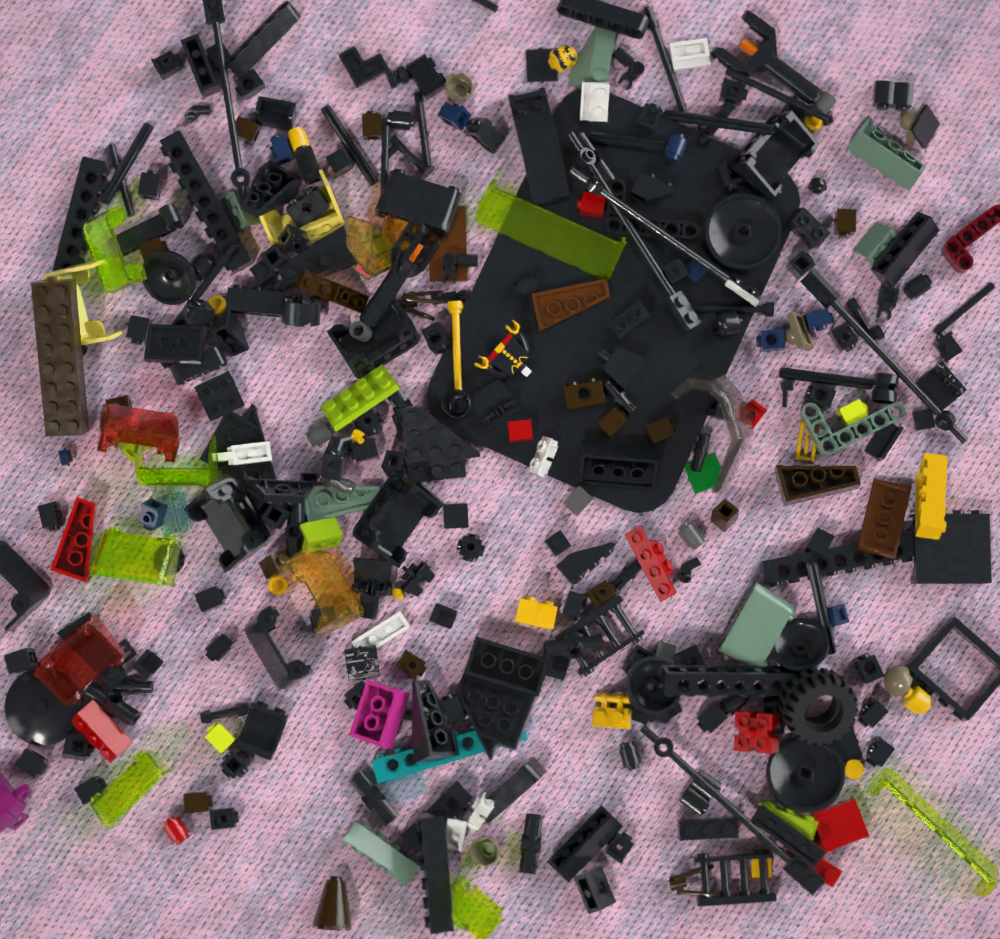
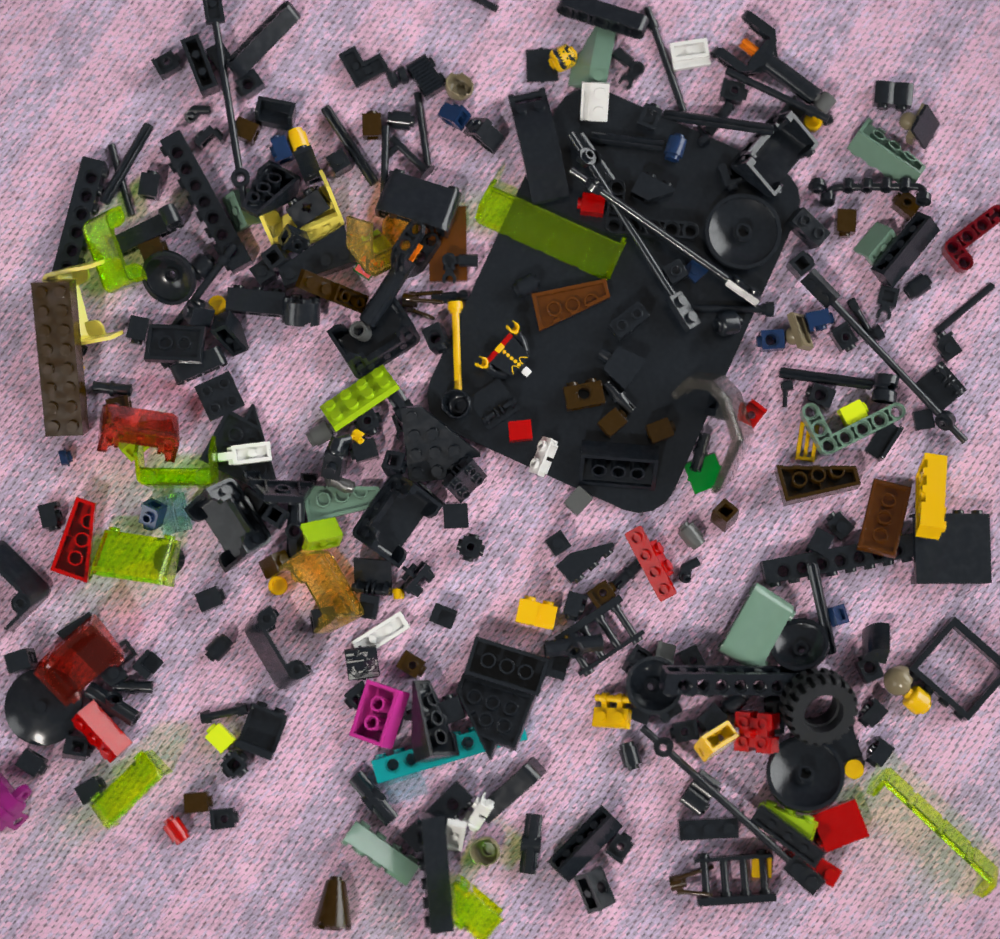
(112, 388): none -> black pin
(205, 137): none -> black bracket
(465, 480): none -> black hinge
(690, 725): none -> black brick
(709, 744): none -> yellow torso
(838, 525): none -> black bracket
(876, 642): none -> black brick
(905, 205): none -> dark brown brick
(923, 197): none -> black bar

